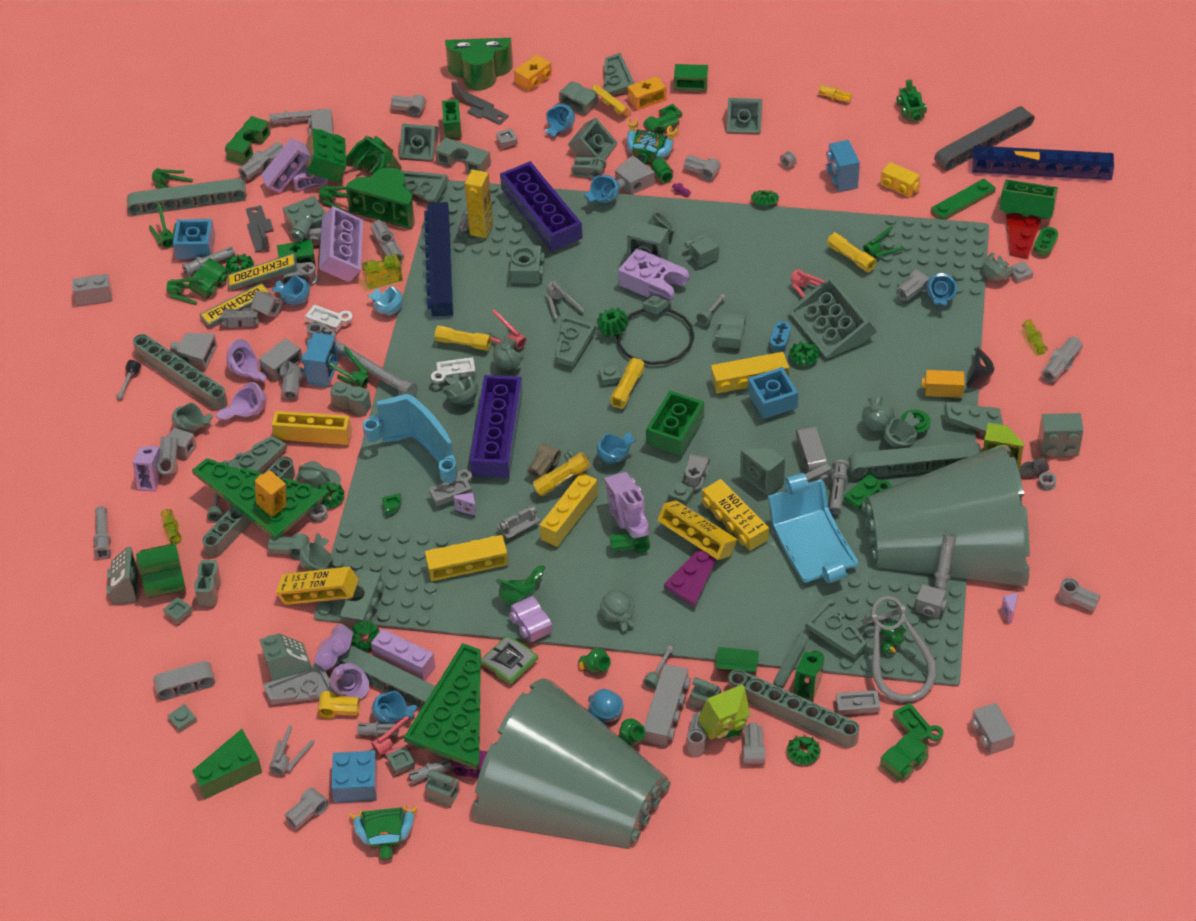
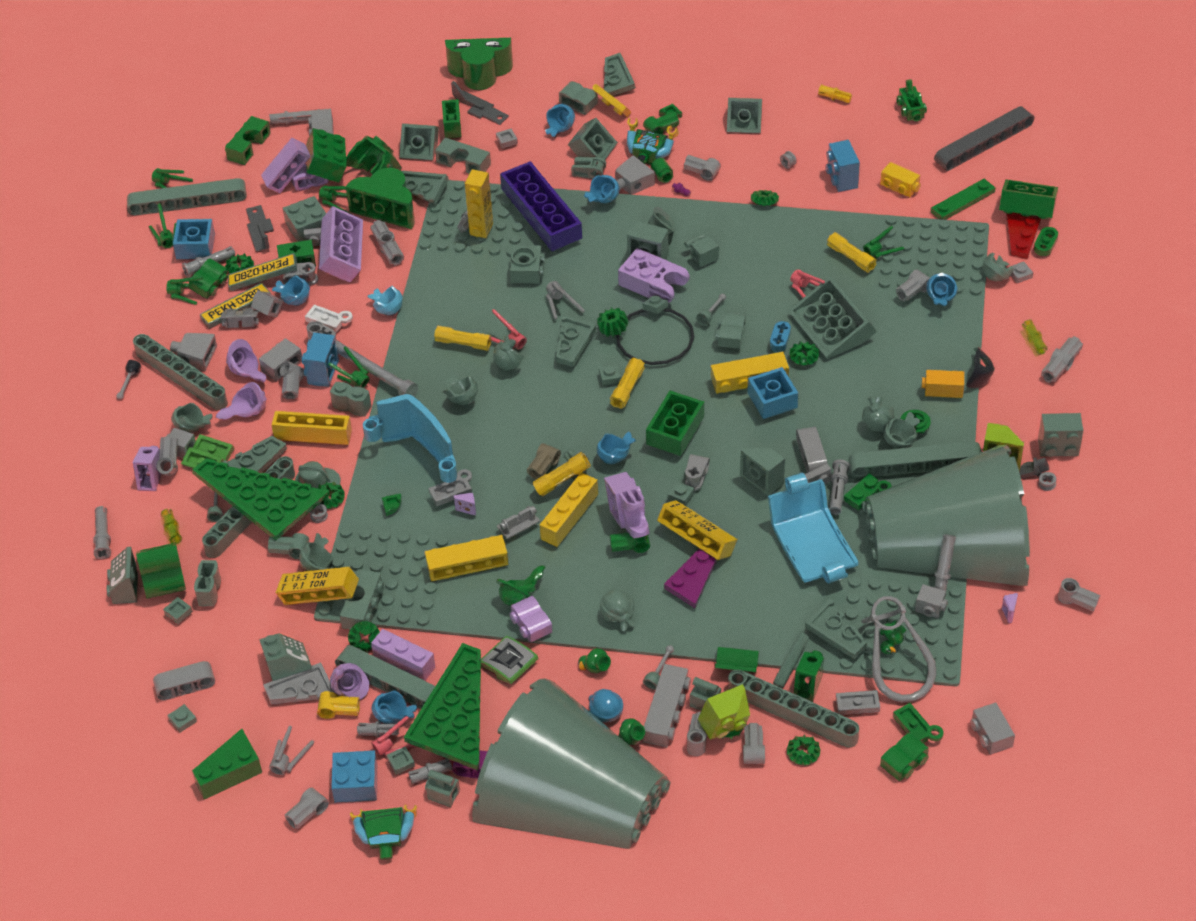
(92, 290): light grey brick -> none
(207, 448): none -> bright green slope
(259, 161): light grey piece -> none
(270, 493): light orange brick -> none
(301, 228): sand green cone -> none
(334, 646): lavender brick -> none
(374, 269): clear neon green brick -> none
(413, 105): light grey piece -> none
(439, 260): clear blue brick -> none
(446, 369): white hinge -> none
(496, 426): dark purple brick -> none
(532, 72): light orange brick -> none
(647, 93): light orange brick -> none
(691, 77): green brick -> none
(735, 515): yellow brick -> none
(972, 416): sand green wing -> none
(1043, 162): clear blue brick -> none

